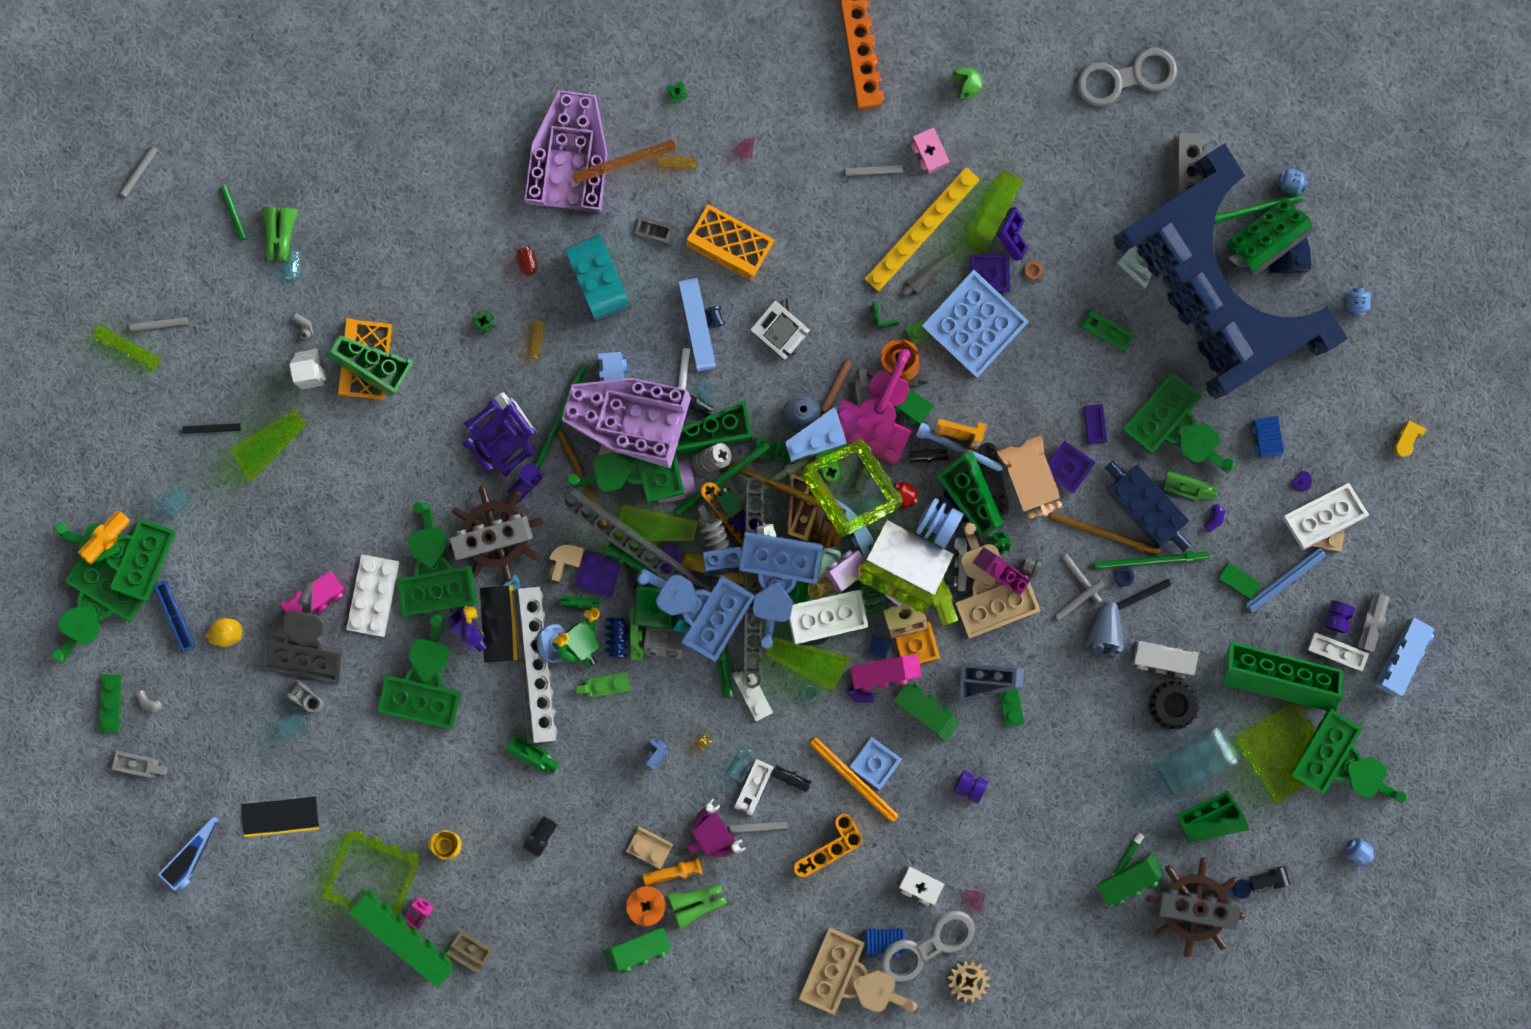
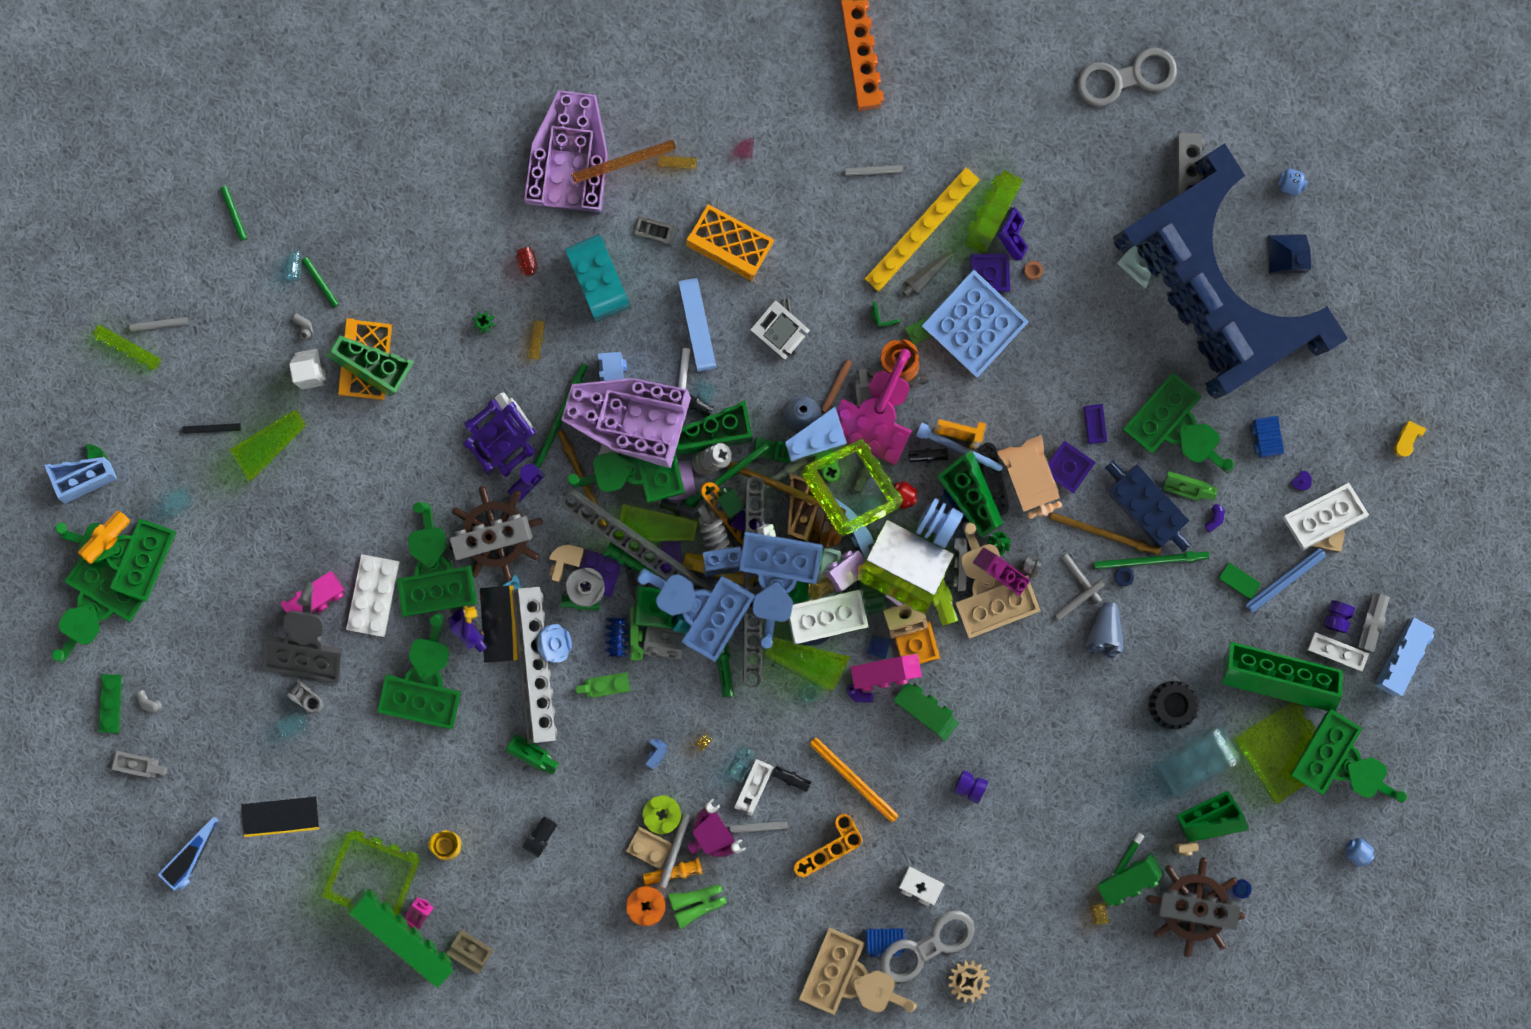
(79, 477): none -> light blue wedge
(94, 452): none -> green tile
(138, 171): light grey bar -> none
(174, 616): blue piece -> none
(224, 632): yellow hair -> none
(287, 220): bright green piece -> none
(320, 282): none -> green bar
(579, 641): torso -> none
(596, 586): none -> light grey plate
(637, 951): green wedge -> none
(667, 824): none -> lime plate
(674, 851): none -> light grey bar
(677, 97): green plate -> none
(679, 508): none -> black axle
(715, 317): dark blue bush -> none
(753, 696): white plate -> none
(875, 763): light blue tile -> none
(914, 408): green piece -> none
(930, 140): bright pink brick -> none
(970, 81): bright green helmet -> none
(975, 899): clear pink tile -> none
(987, 680): sand blue wedge -> none
(1011, 708): green plate -> none
(1099, 913): none -> clear yellow bush
(1107, 331): green plate -> none
(1143, 594): black bar -> none
(1165, 659): white wedge -> none
(1185, 848): none -> tan plate
(1253, 209): green bar -> none
(1269, 237): green piece -> none
(1273, 878): black piece -> none
(1358, 301): medium blue head -> none

